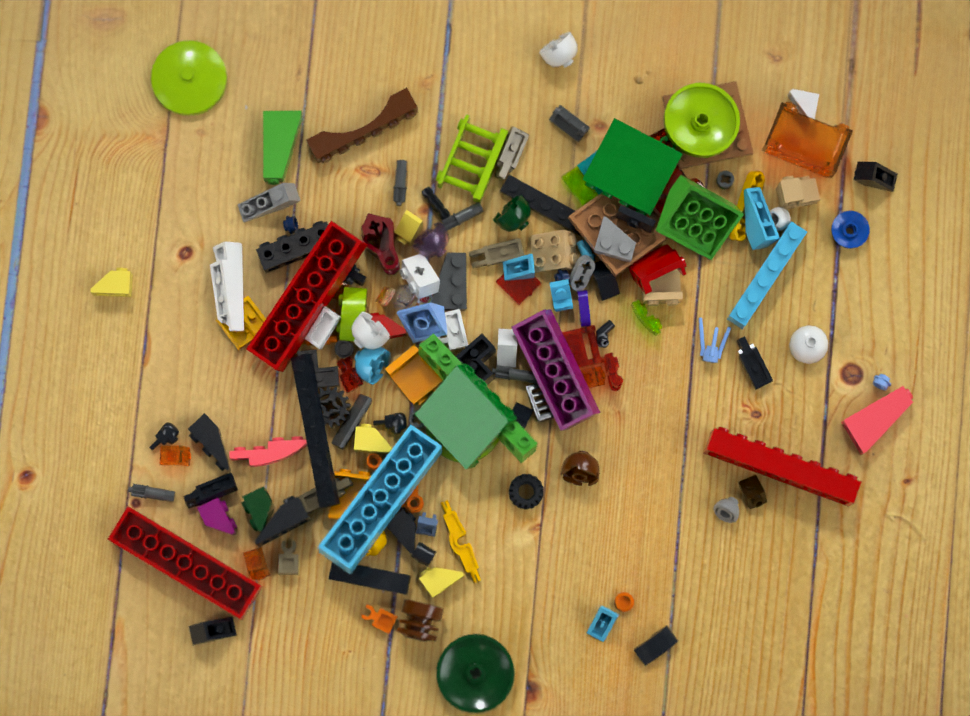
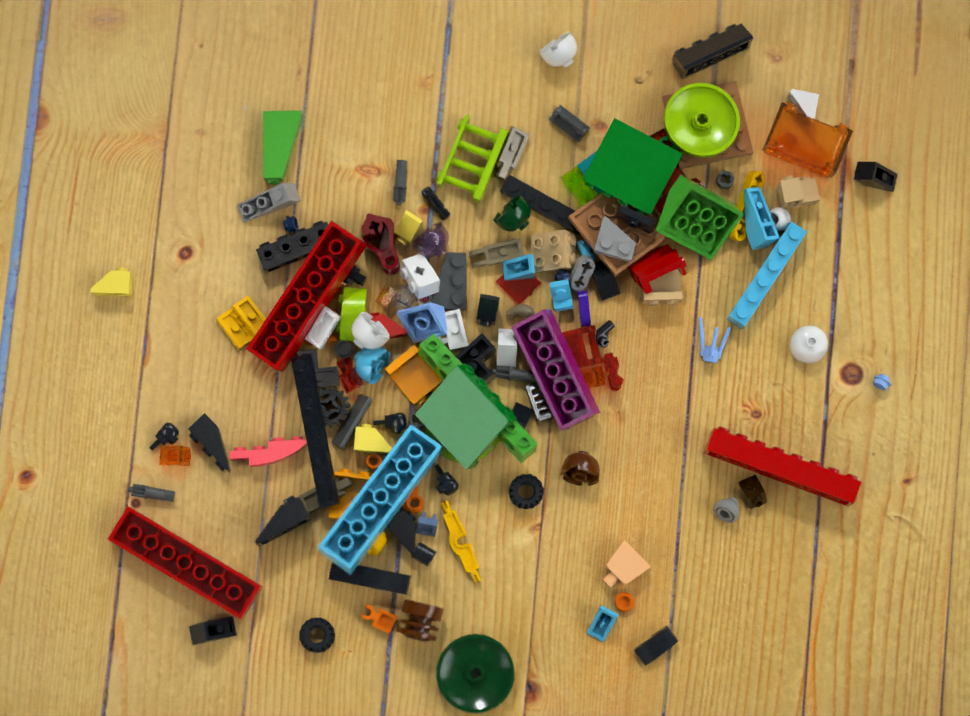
(189, 78): lime dish -> none
(211, 490): black hinge -> none
(216, 517): magenta slope -> none
(228, 284): white wedge -> none
(256, 564): clear orange bracket -> none
(259, 506): dark green slope -> none
(288, 561): dark tan plate -> none
(305, 635): none -> black tyre
(326, 144): reddish brown arch -> none
(439, 579): light yellow slope -> none
(447, 483): none -> black piece
(462, 216): dark grey piece -> none
(487, 310): none -> black slope
(520, 309): none -> dark tan arm
(625, 565): none -> light nougat torso
(650, 323): clear neon green slope -> none
(712, 51): none -> black slope
(753, 364): black hinge -> none
(857, 223): blue dish -> none
(874, 420): coral slope -> none

